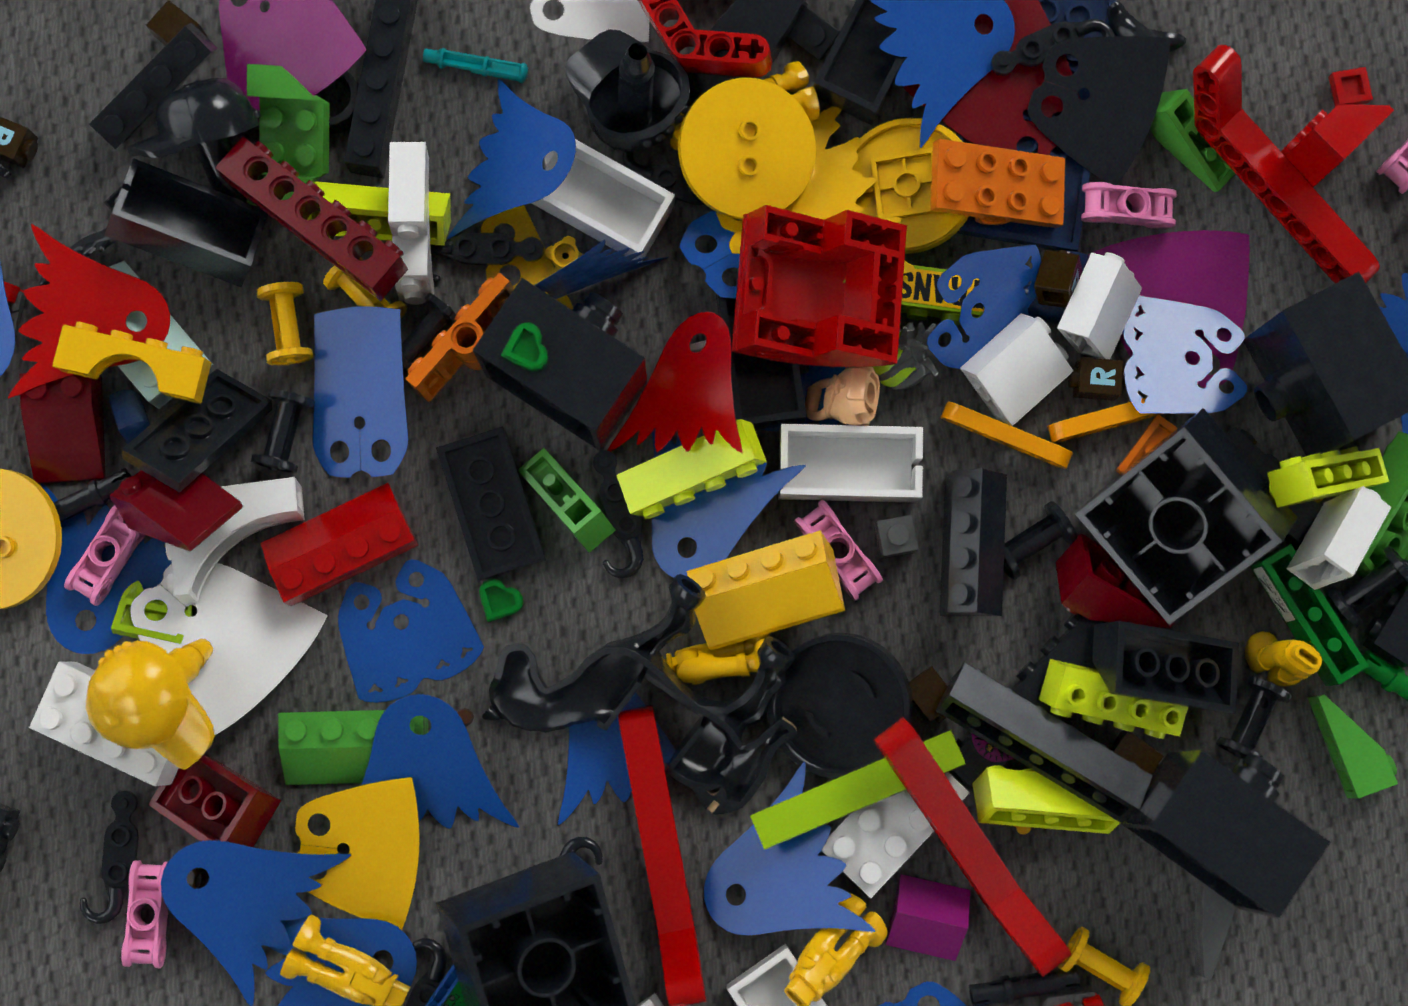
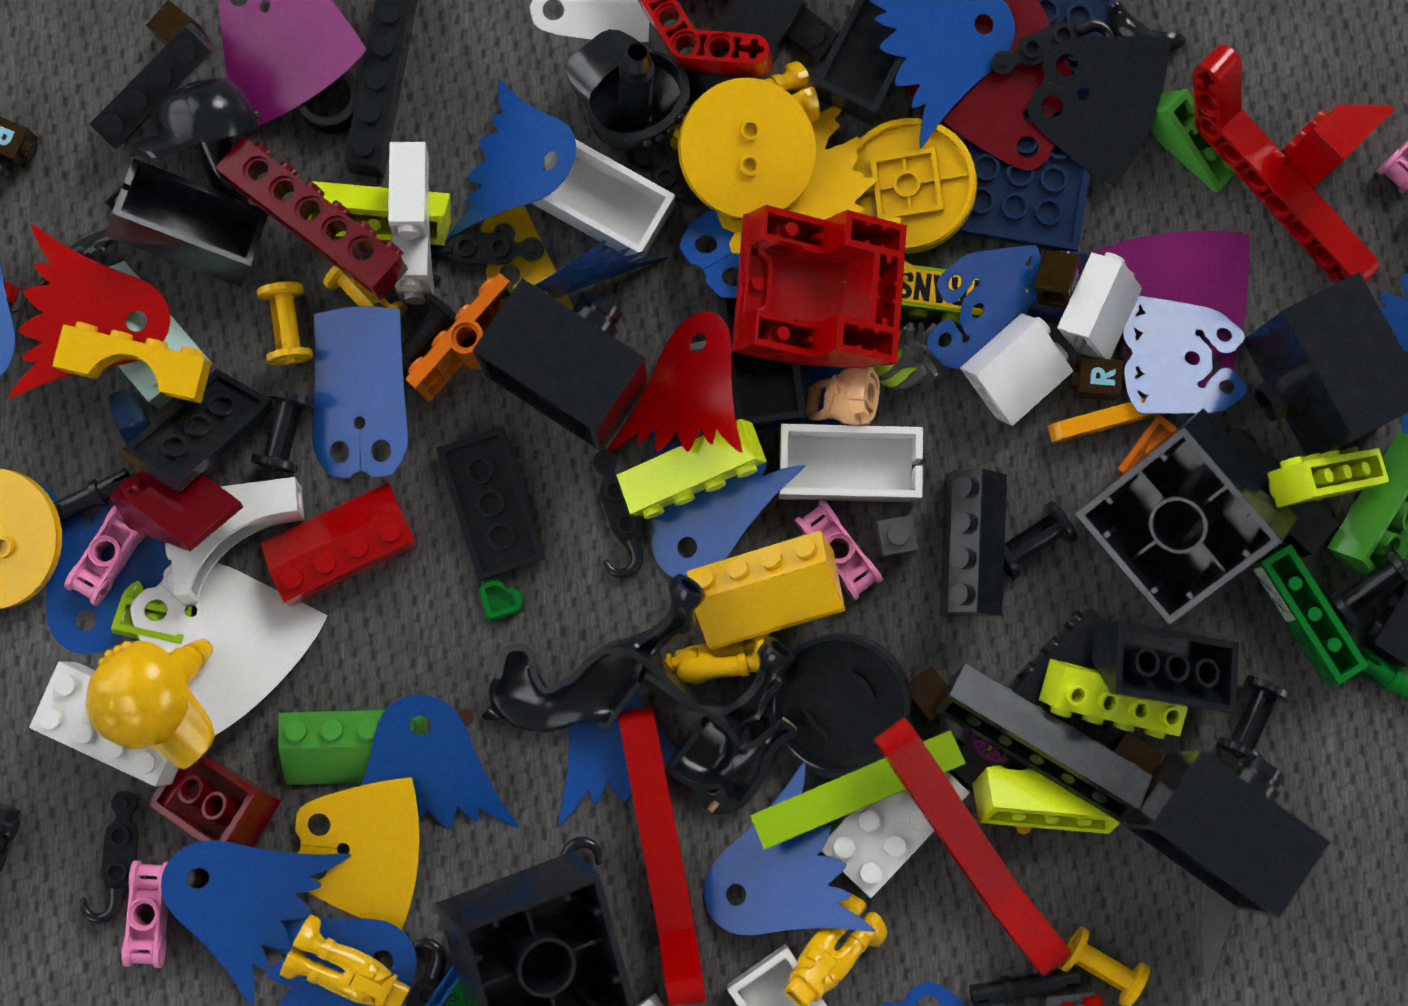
(65, 429): dark red slope -> none
(291, 122): bright green piece -> none
(408, 653): blue piece -> none
(477, 64): teal piece -> none
(526, 348): green tile -> none
(555, 252): yellow plate -> none
(567, 500): bright green slope -> none
(929, 917): magenta slope -> none
(997, 184): orange plate -> none
(1006, 435): light orange beam -> none
(1100, 589): dark red slope -> none
(1108, 204): bright pink piece -> none
(1285, 659): yellow piece -> none
(1339, 538): white brick -> none
(1350, 87): red plate -> none
(1356, 756): bright green slope -> none

